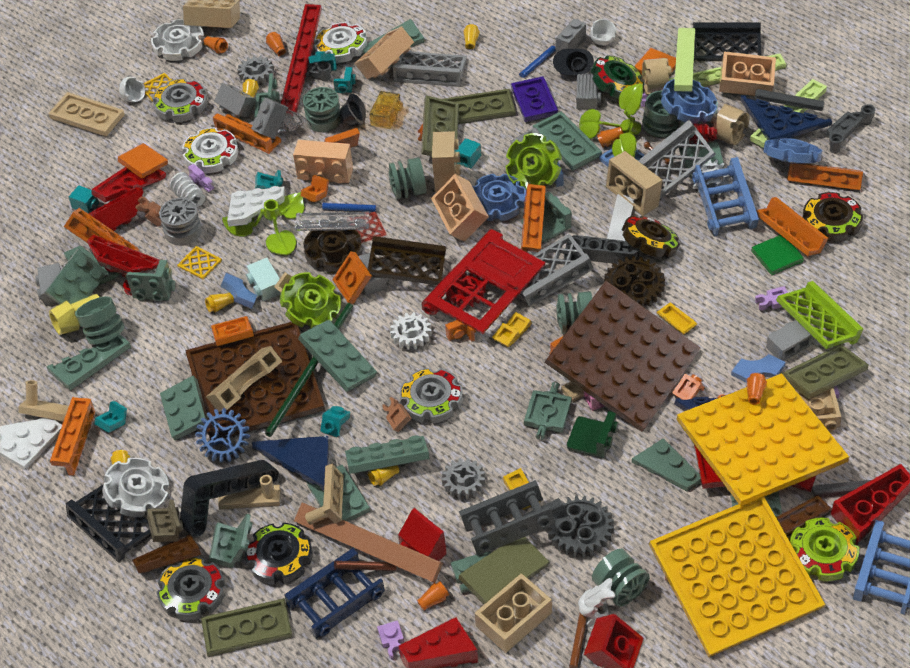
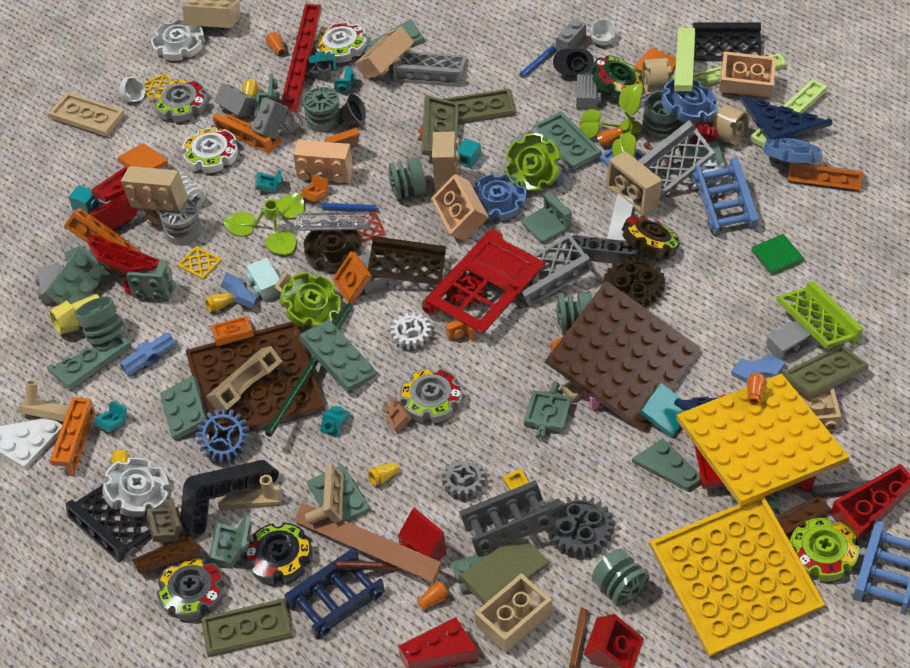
(147, 354): none -> medium blue piece
(154, 188): none -> tan brick
(199, 178): lavender plate -> none
(217, 44): orange cone -> none
(249, 203): white plate -> none
(255, 69): light grey gear -> none
(299, 455): dark blue tile -> none
(385, 110): clear yellow brick -> none
(387, 454): sand green plate -> none
(390, 636): lavender plate -> none
(471, 35): yellow cone -> none
(511, 332): yellow slope -> none
(533, 218): orange fence -> none
(534, 99): dark purple plate -> none
(593, 436): dark green bracket -> none
(593, 599): white hair -> none
(662, 411): none -> teal tile
(676, 318): yellow tile -> none
(688, 387): orange bracket -> none
(770, 298): lavender plate -> none
(791, 100): dark grey axle -> none
(793, 227): orange fence -> none
(834, 215): dark brown piece -> none
(847, 124): dark grey plate -> none

